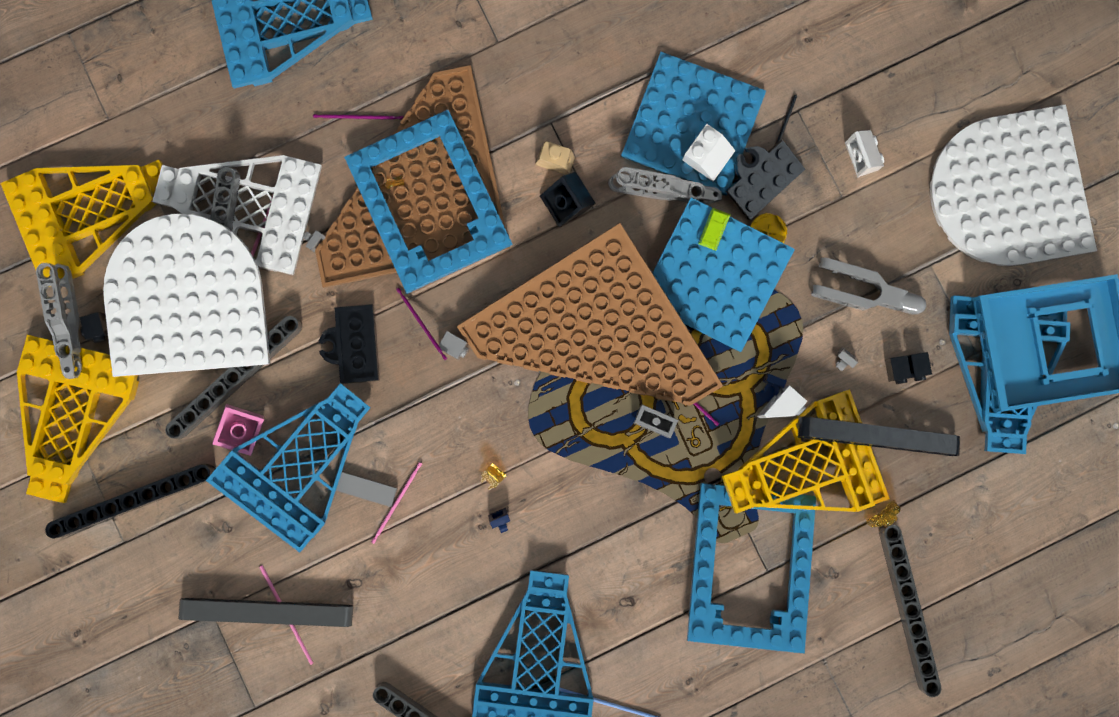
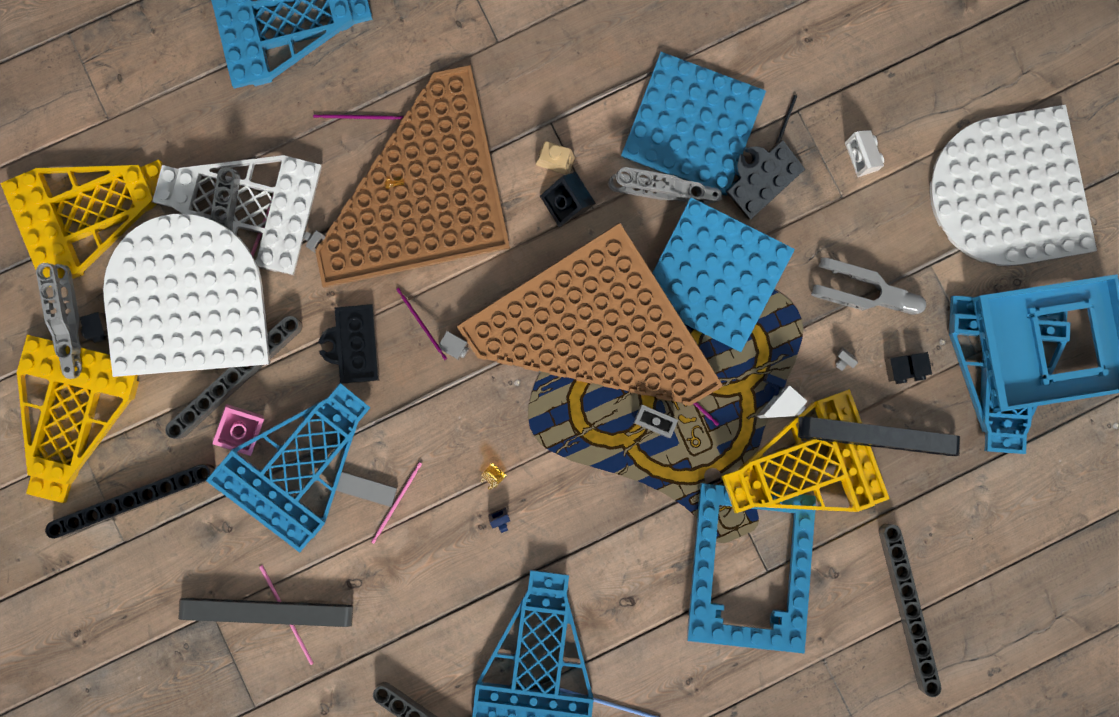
(413, 265): dark azure plate -> none
(709, 153): white slope -> none
(714, 229): lime tile -> none
(770, 225): yellow tile -> none
(886, 516): clear yellow piece -> none

